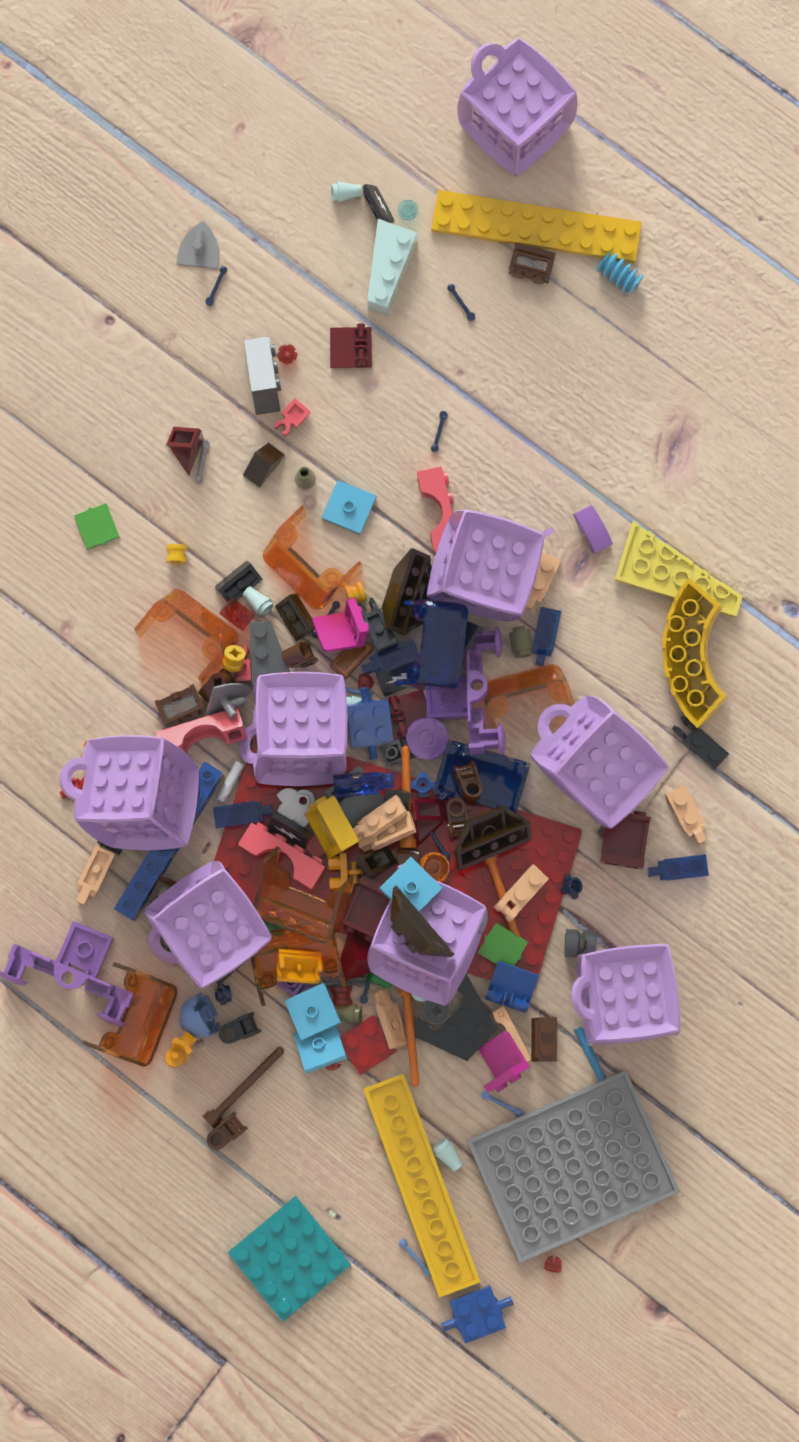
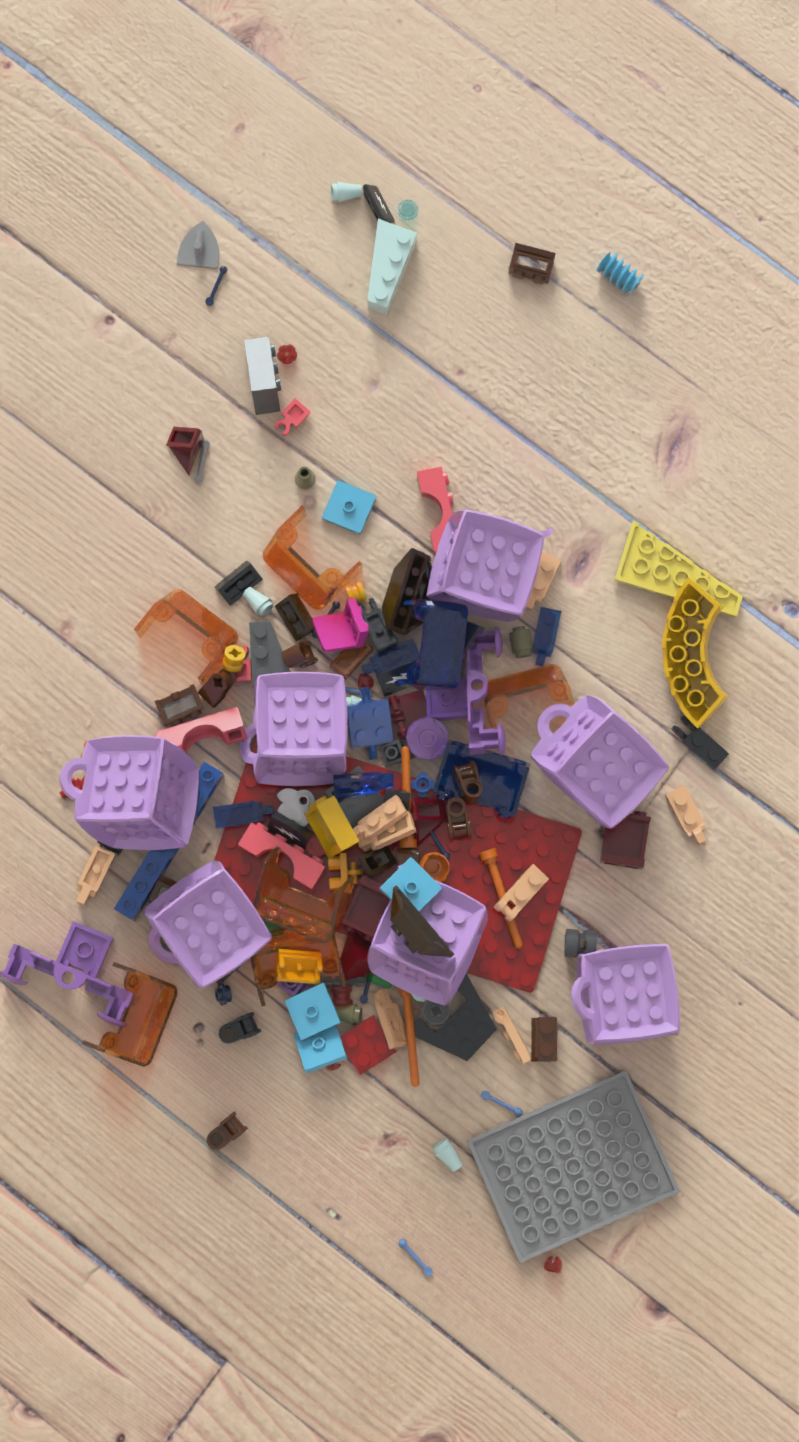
(96, 526): bright green piece -> none
(176, 554): yellow wheel -> none
(180, 1050): light orange hips -> none
(198, 1016): medium blue cylinder -> none
(214, 1116): reddish brown piece -> none
(226, 698): light grey shield -> none
(230, 782): white piece -> none
(237, 614): clear red bracket -> none
(263, 464): dark brown slope -> none
(289, 1258): teal plate -> none
(351, 347): dark red hinge -> none
(421, 1185): yellow plate -> none
(443, 416): dark blue hinge -> none
(470, 315): dark blue hinge -> none
(477, 1314): blue plate -> none
(490, 835): dark brown wedge -> none
(502, 946): bright green piece -> none
(503, 1060): dark pink bracket -> none
(512, 987): blue hinge -> none
(516, 105): lavender piece -> none
(535, 226): yellow plate -> none
(572, 886): dark blue plate -> none
(590, 1054): dark azure bar -> none
(593, 528): medium lavender slope -> none
(680, 868): clear blue hinge -> none

